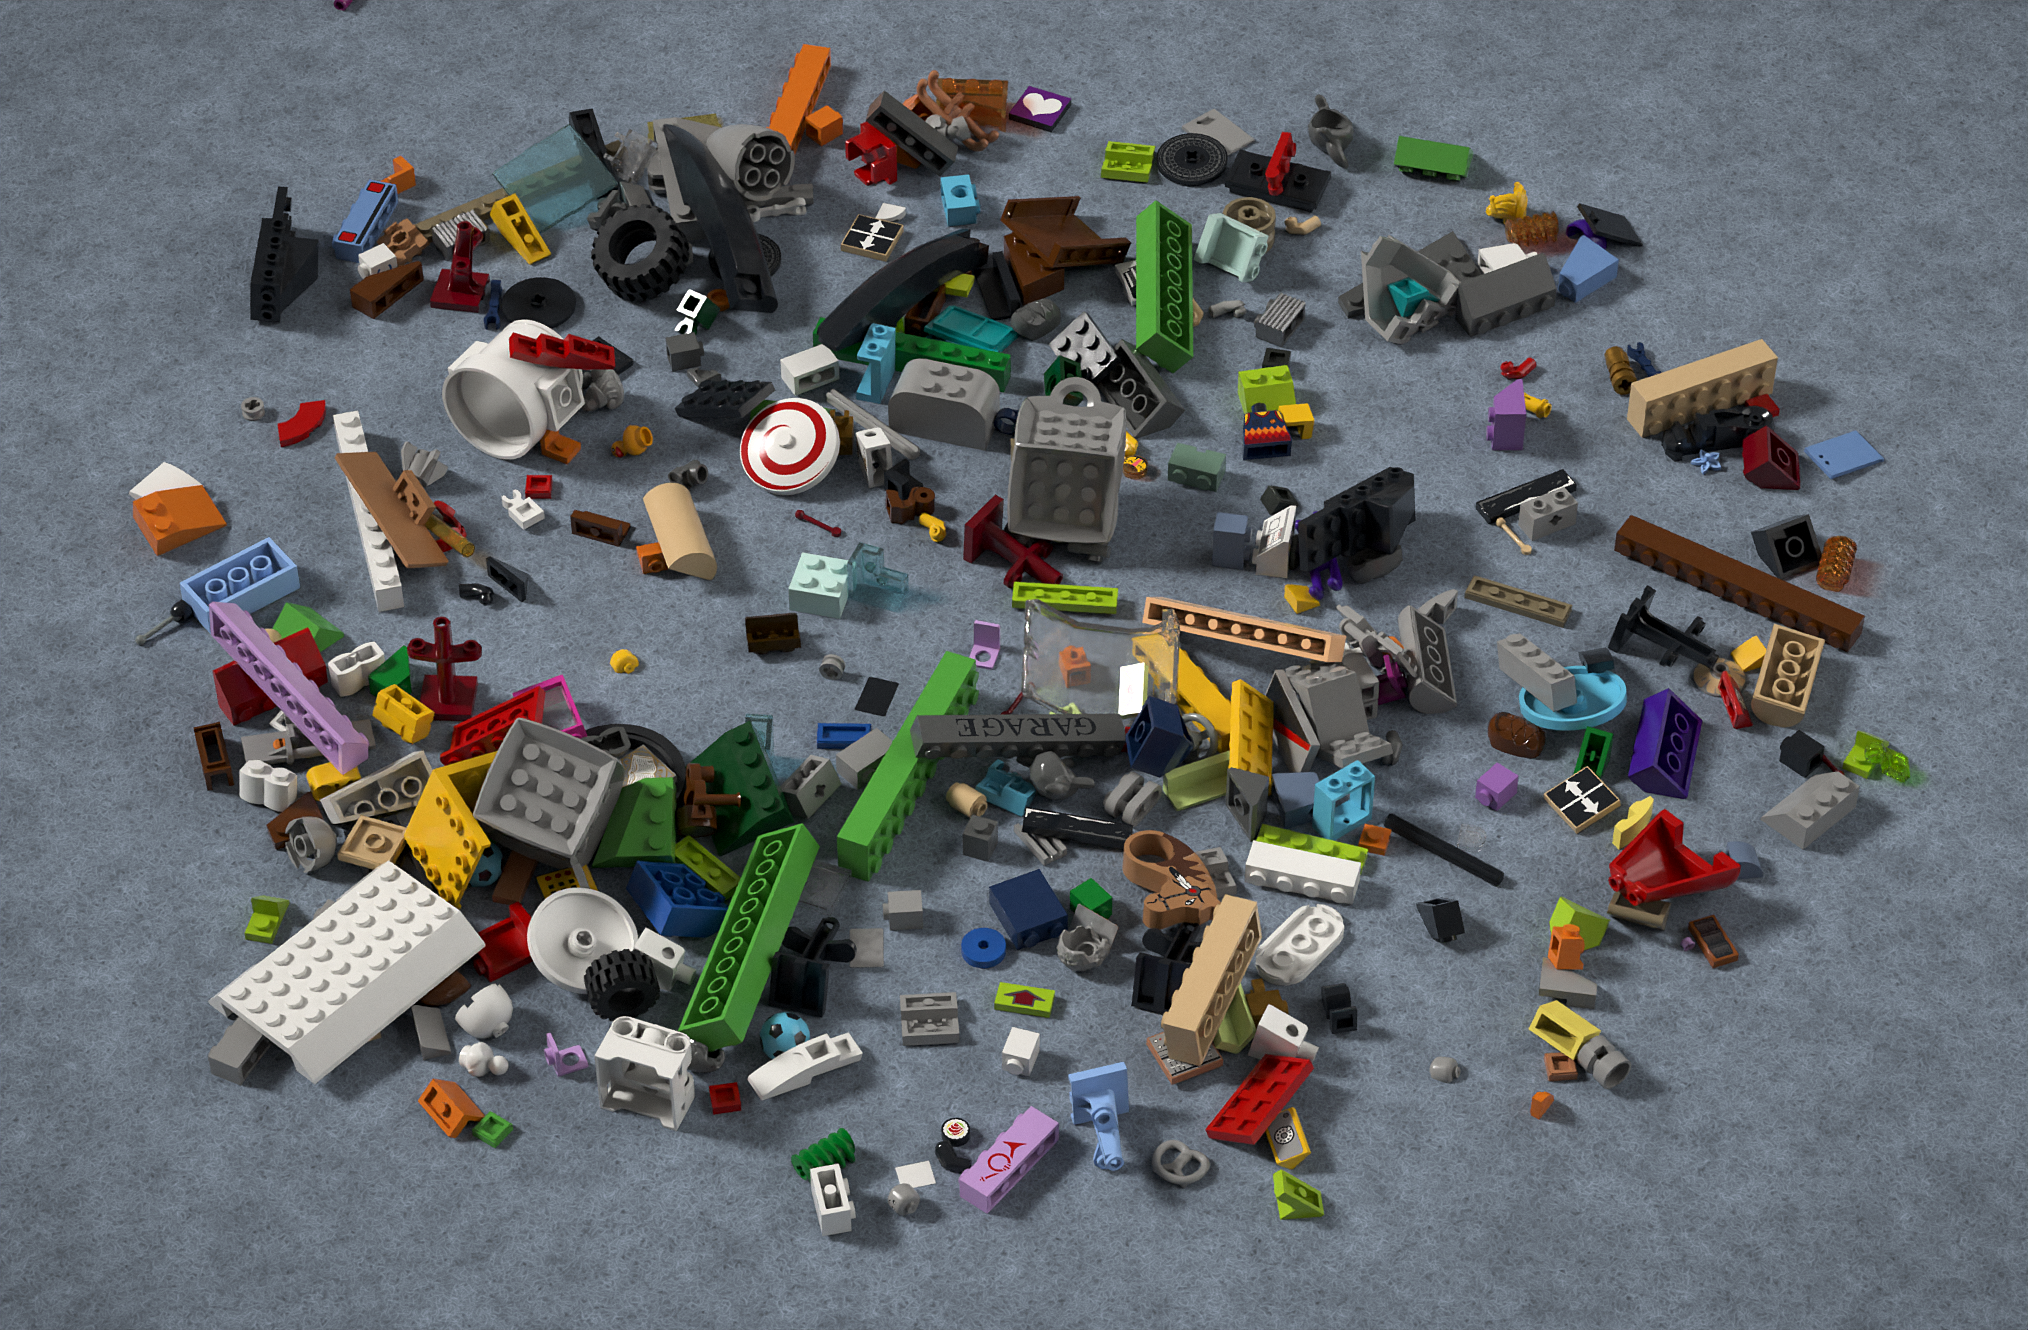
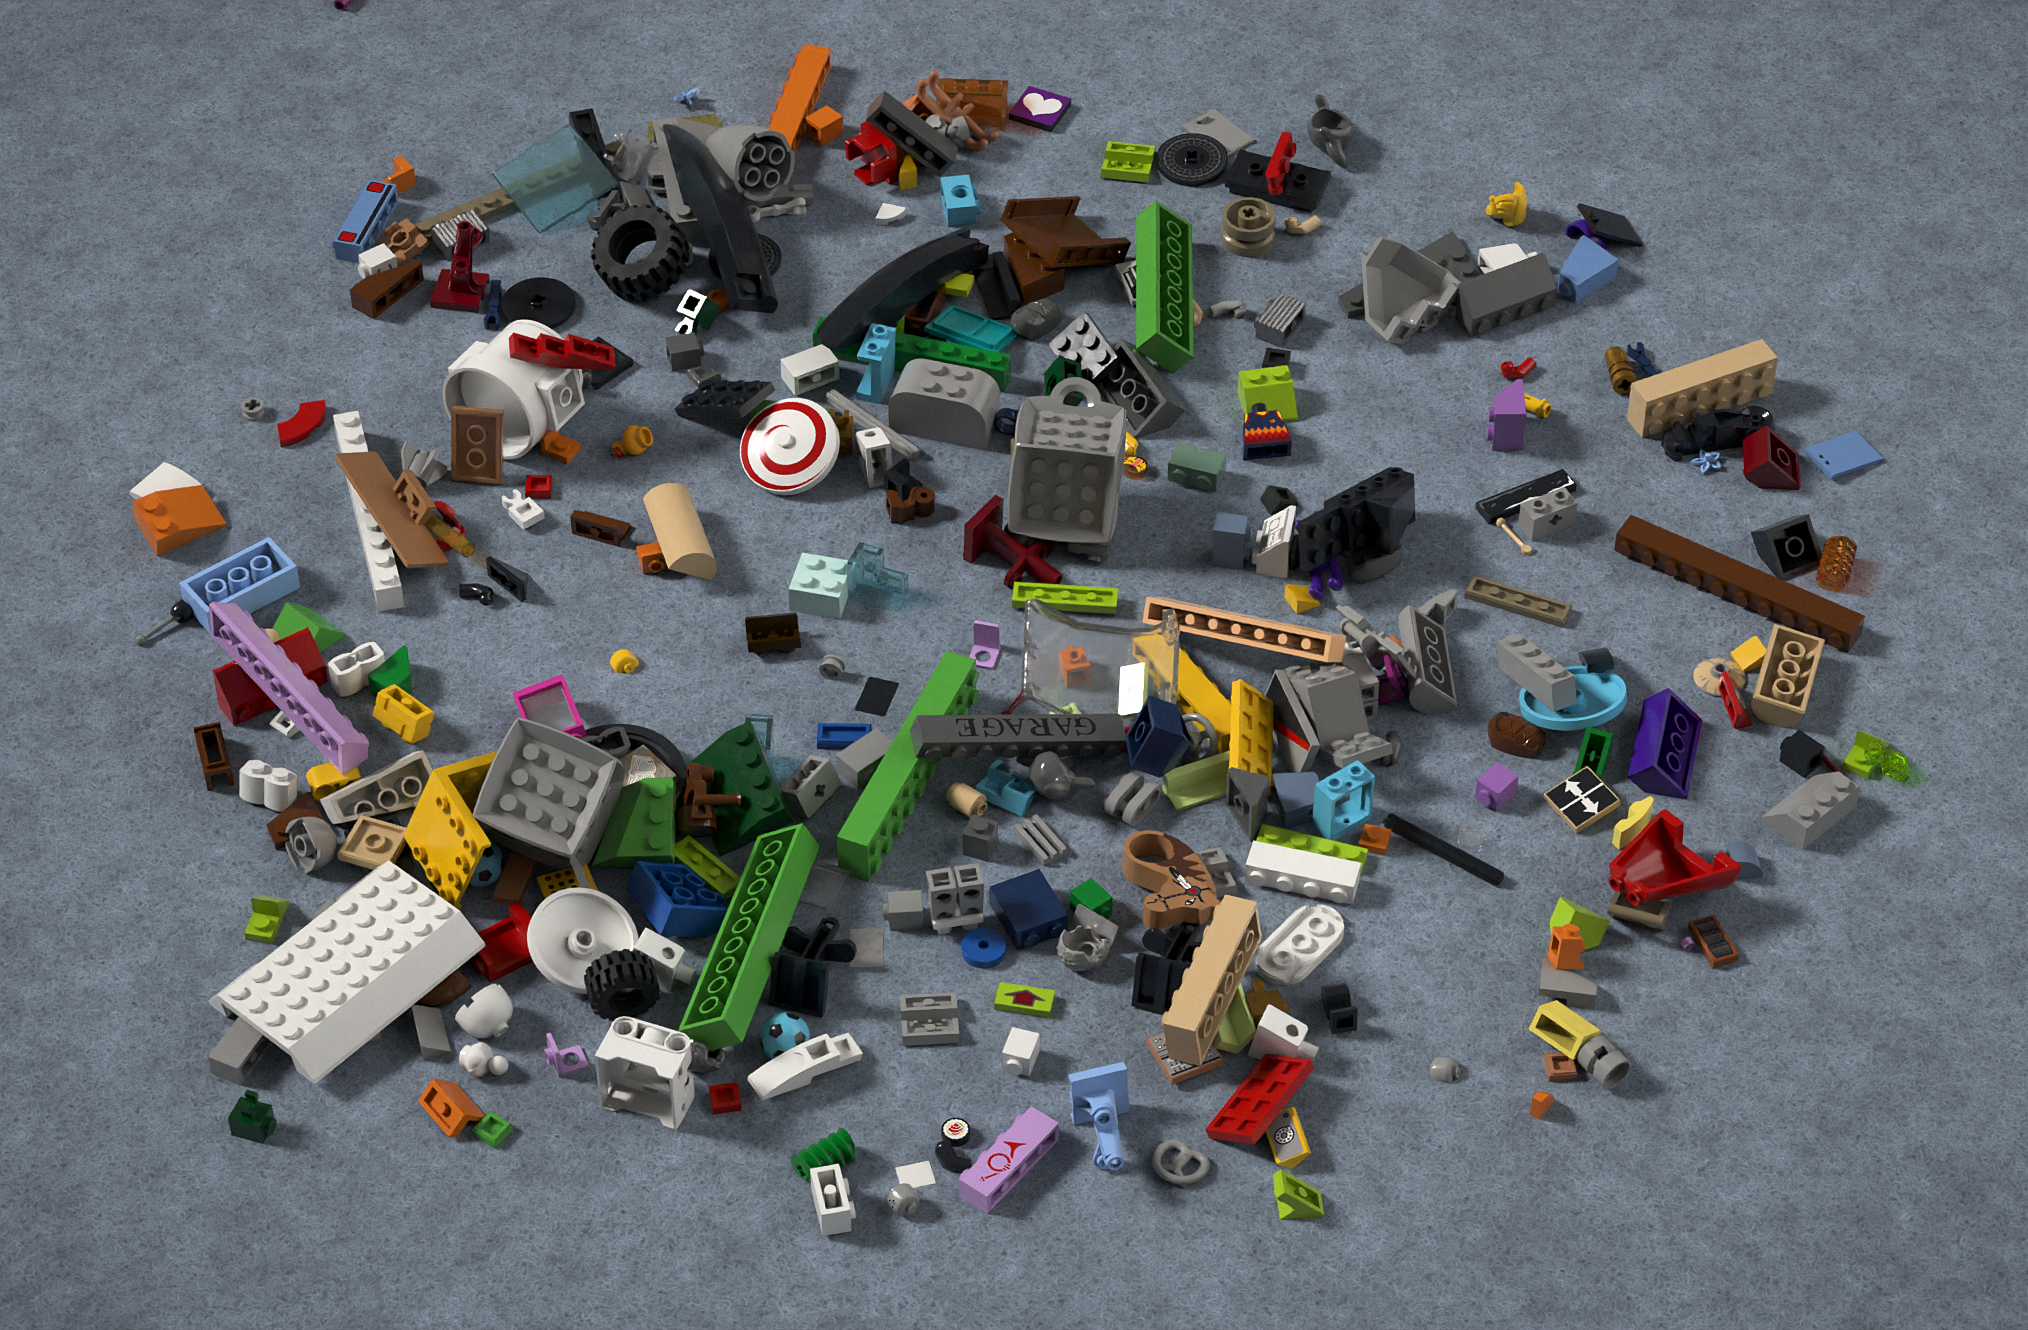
(252, 1118): none -> dark green brick
(282, 263): black wedge -> none
(291, 744): light grey piece -> none
(446, 693): dark red piece -> none
(477, 445): none -> medium nougat tile
(488, 729): red bracket -> none
(519, 229): yellow slope -> none
(604, 390): light grey hair -> none
(687, 95): none -> light blue plant
(689, 474): dark grey plate -> none
(835, 532): dark red hinge -> none
(872, 237): tile -> none
(907, 174): none -> yellow slope
(936, 526): yellow arm -> none
(955, 905): none -> light grey hips
(1076, 828): black tile -> none
(1232, 246): light aqua panel -> none
(1299, 416): yellow panel -> none
(1408, 295): teal slope -> none
(1433, 158): bright green slope -> none
(1442, 918): black slope -> none
(1532, 228): clear orange piece -> none
(1644, 624): black piece -> none
(1764, 401): red tile -> none

